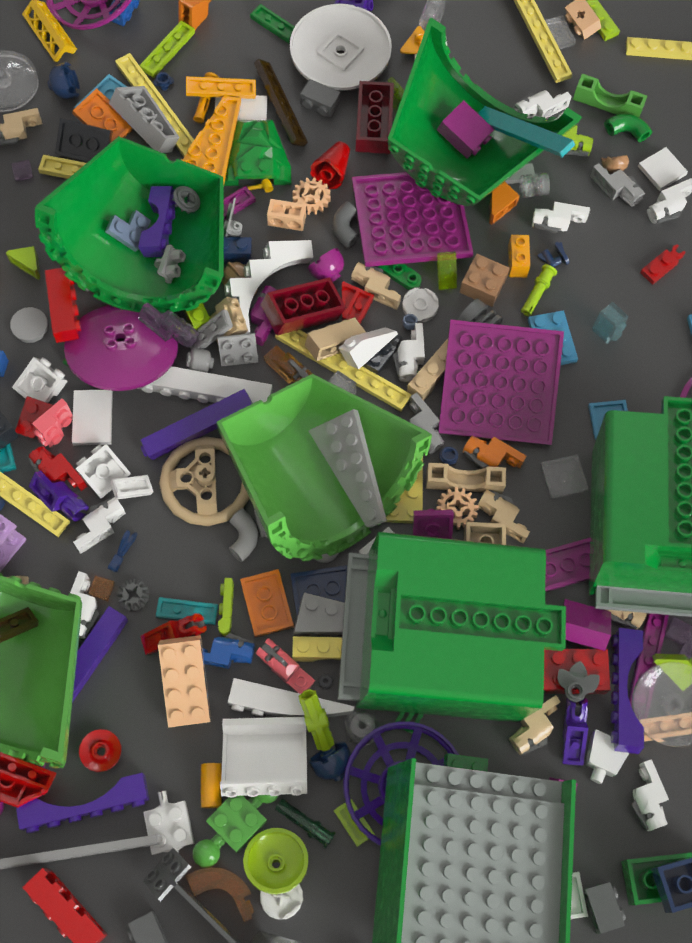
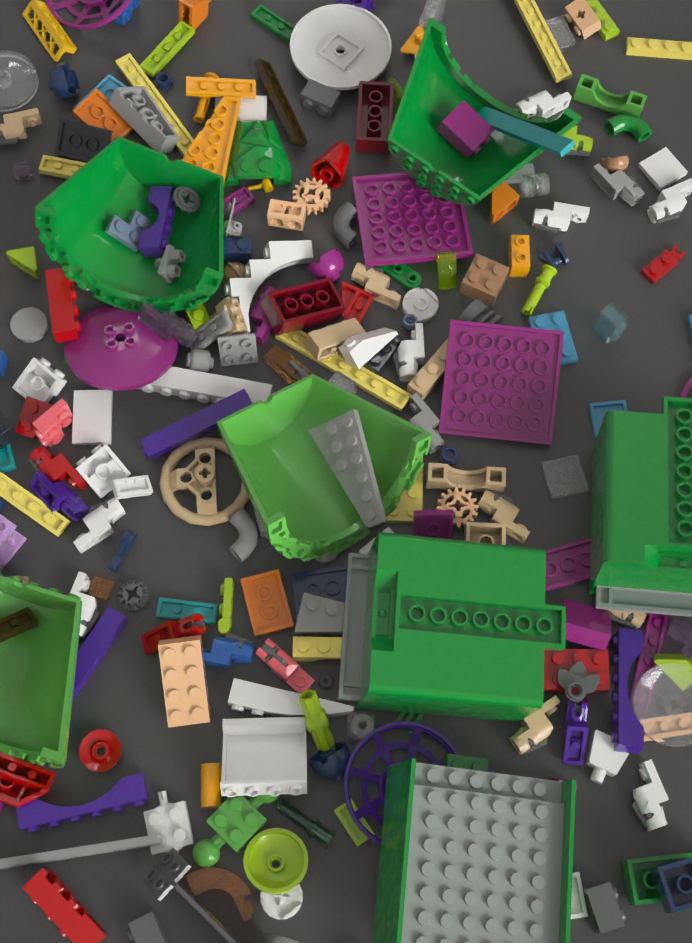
(492, 453): orange plate -> none

